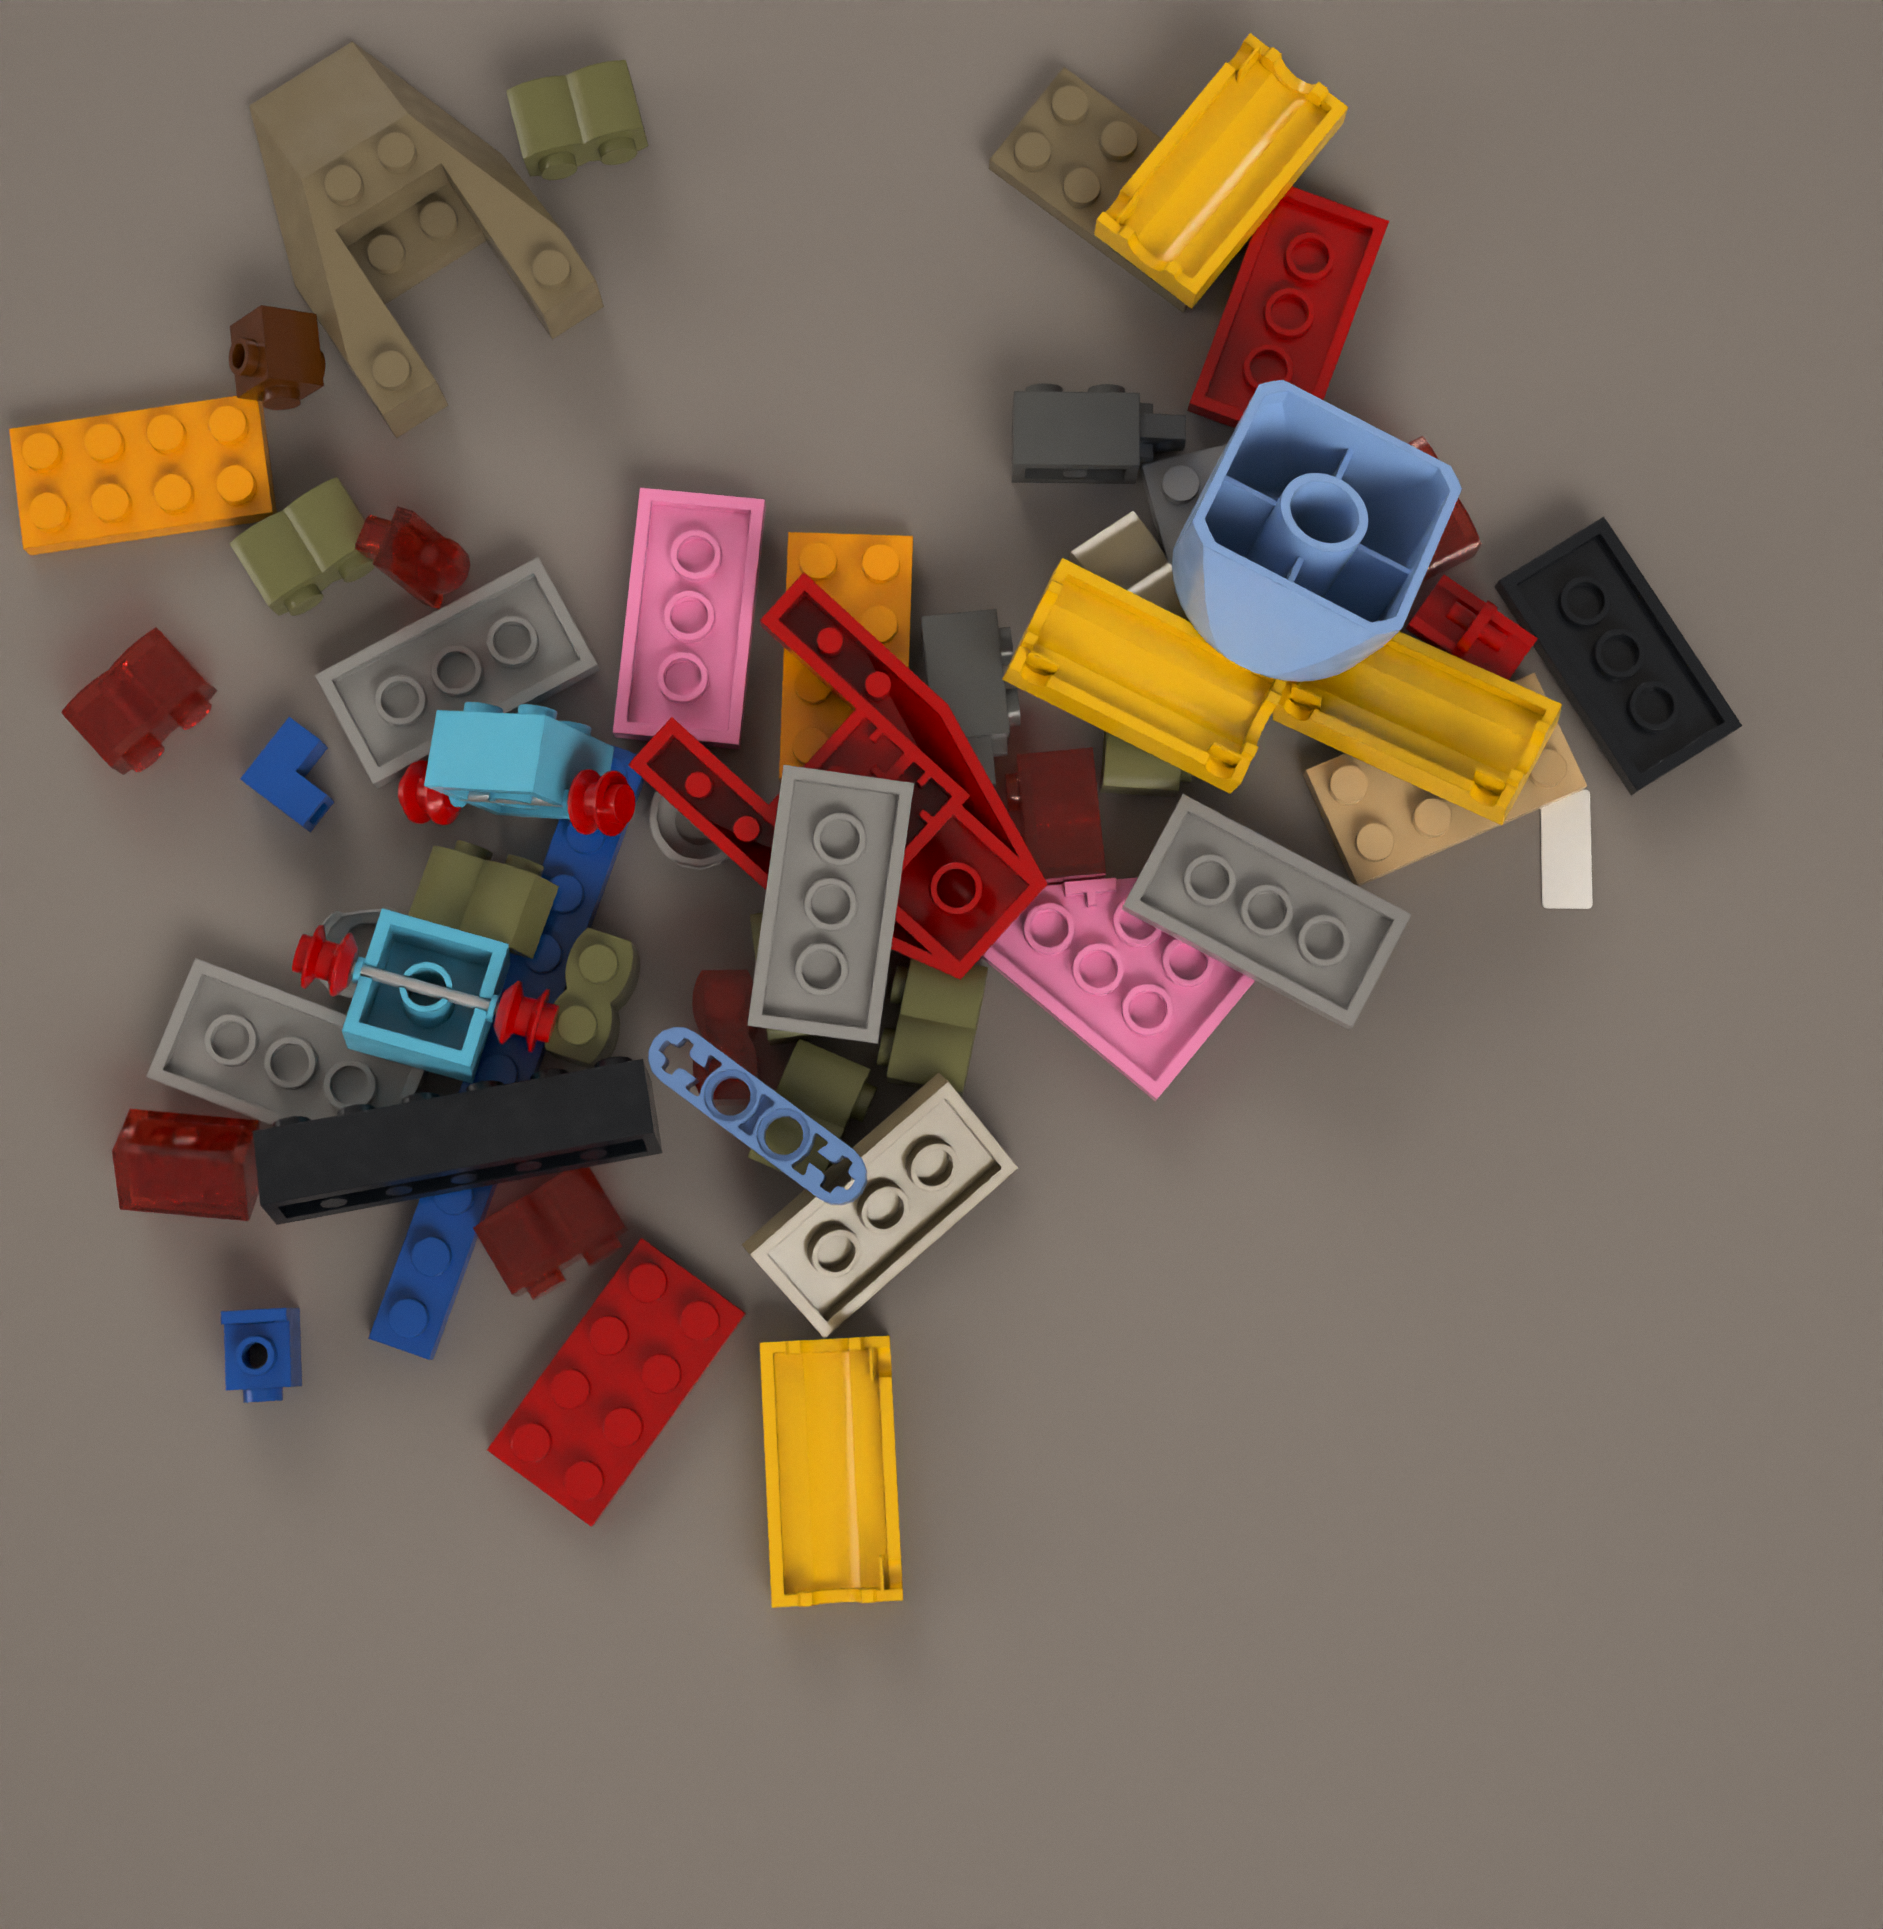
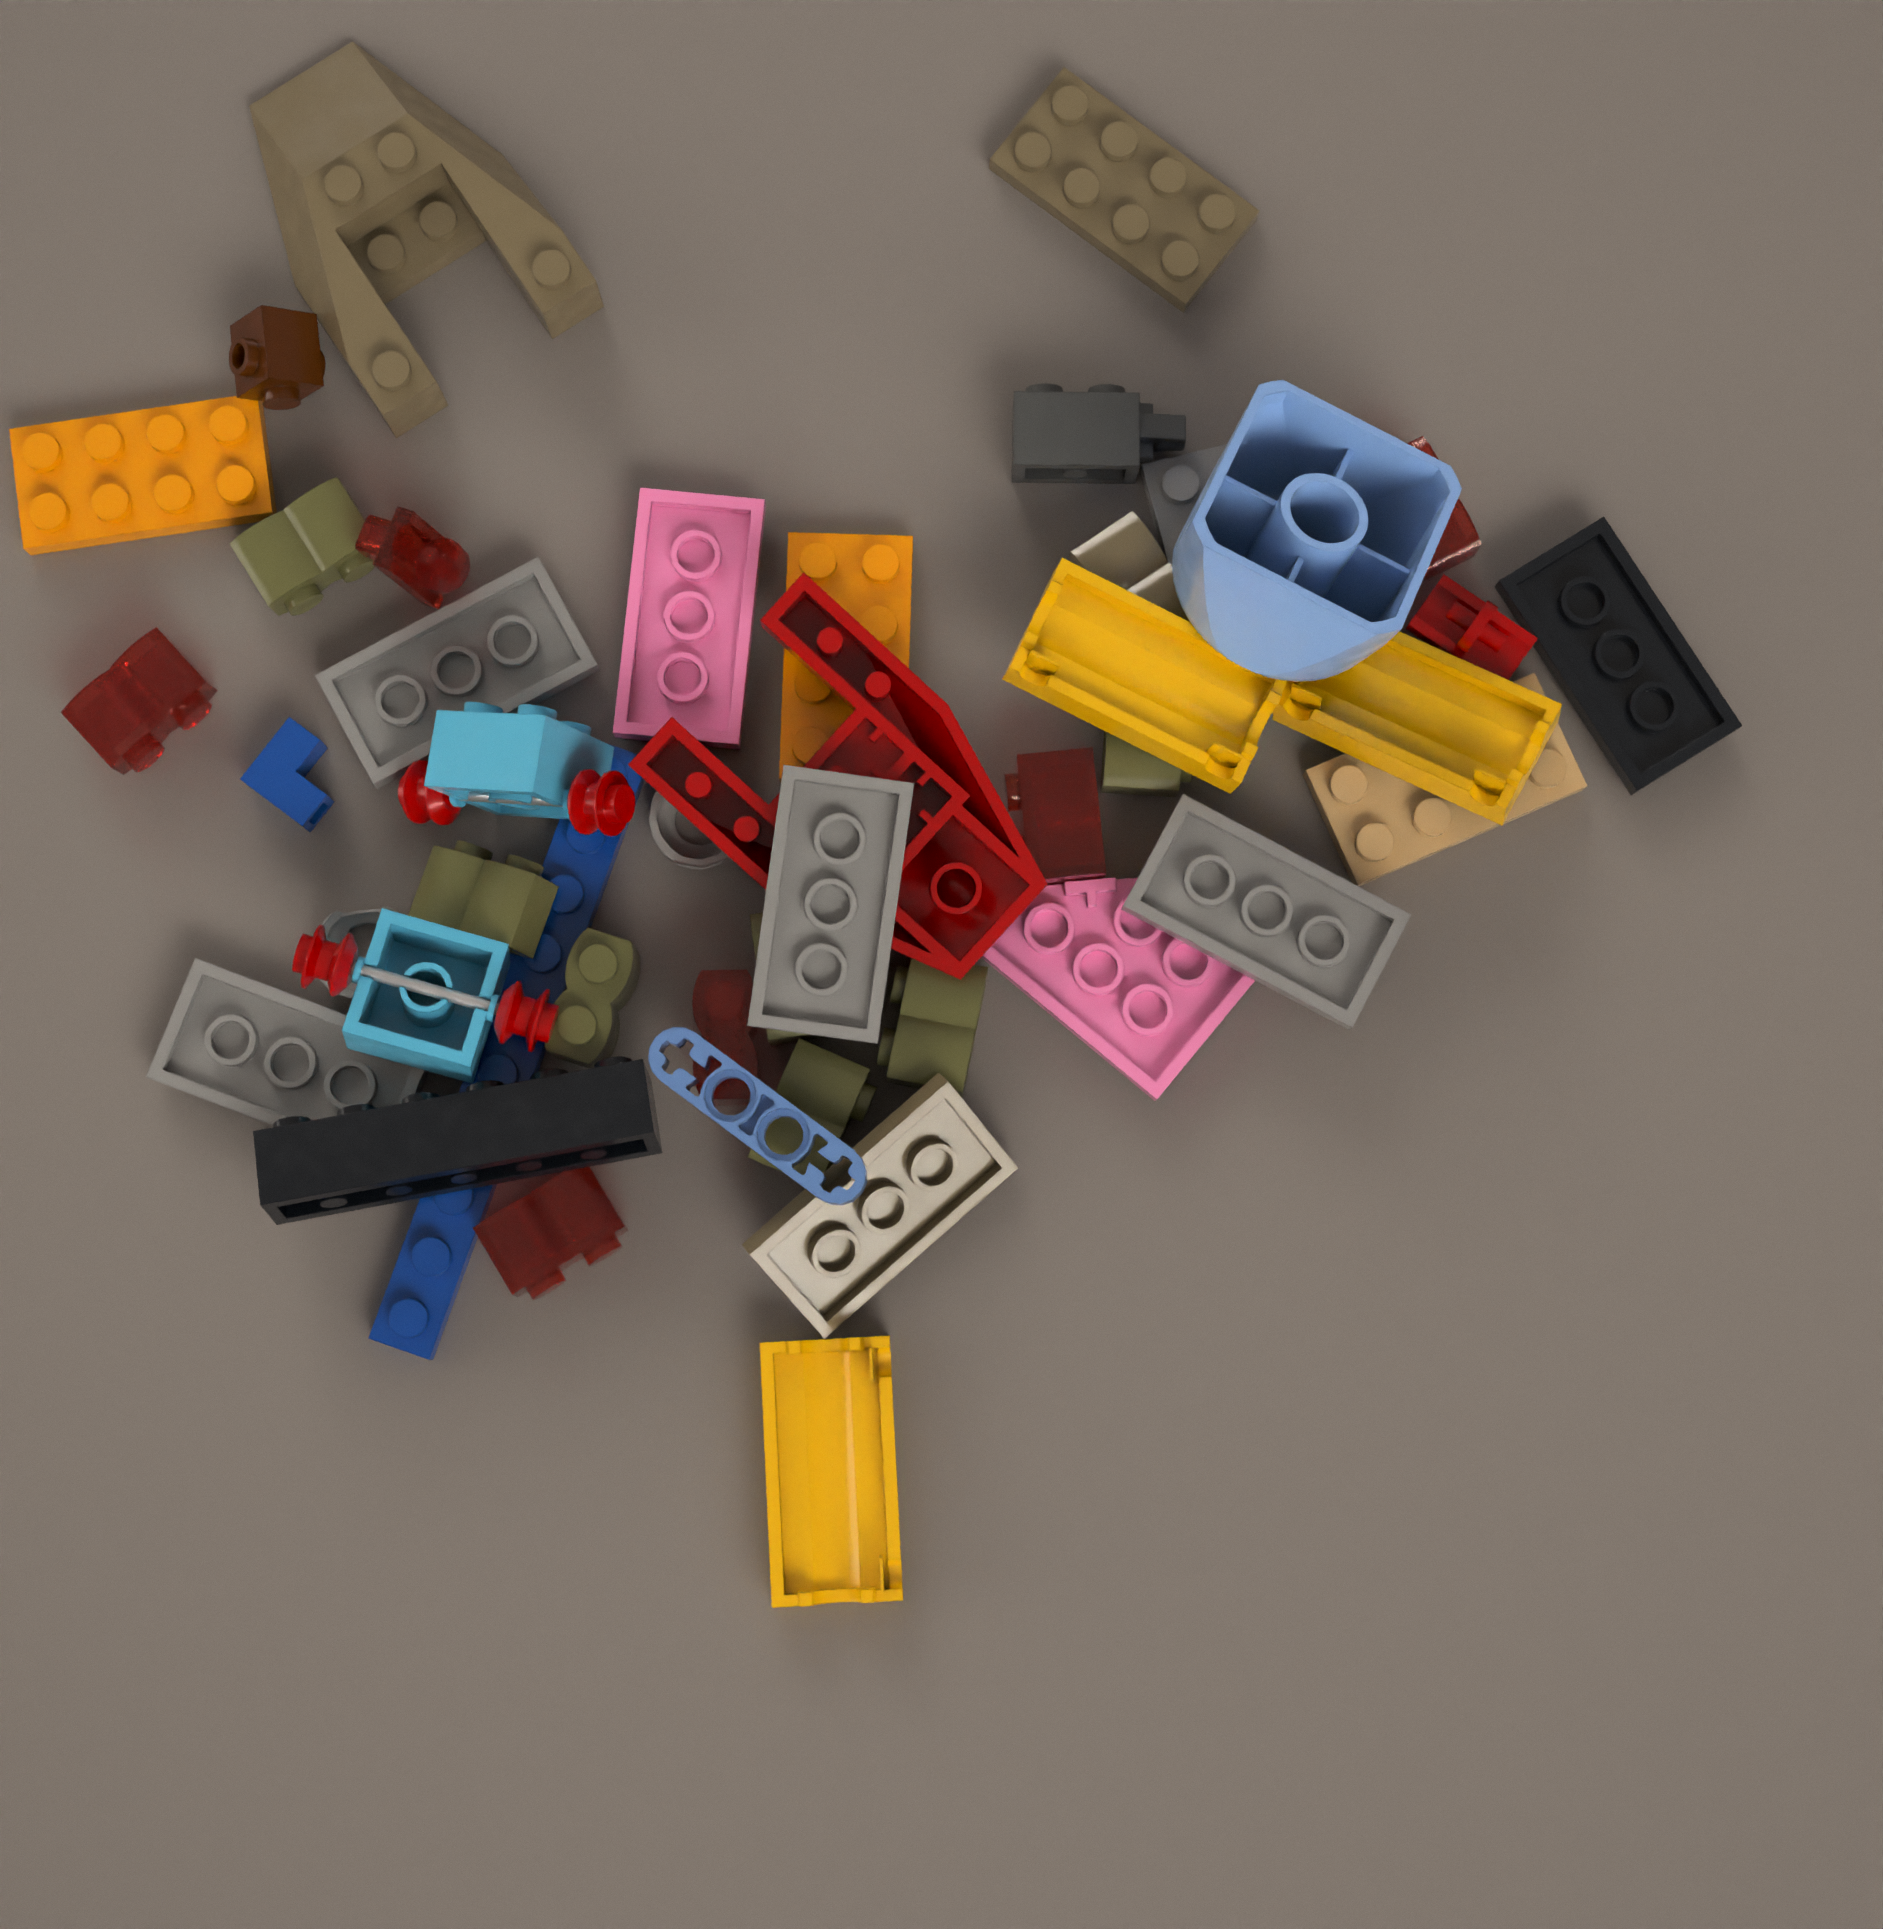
(193, 1171): clear red brick -> none
(281, 1336): blue brick -> none
(577, 119): olive brick -> none
(616, 1382): red plate -> none
(965, 669): dark grey hinge -> none
(1220, 171): yellow gear -> none
(1289, 303): red plate -> none
(1567, 853): white sticker -> none

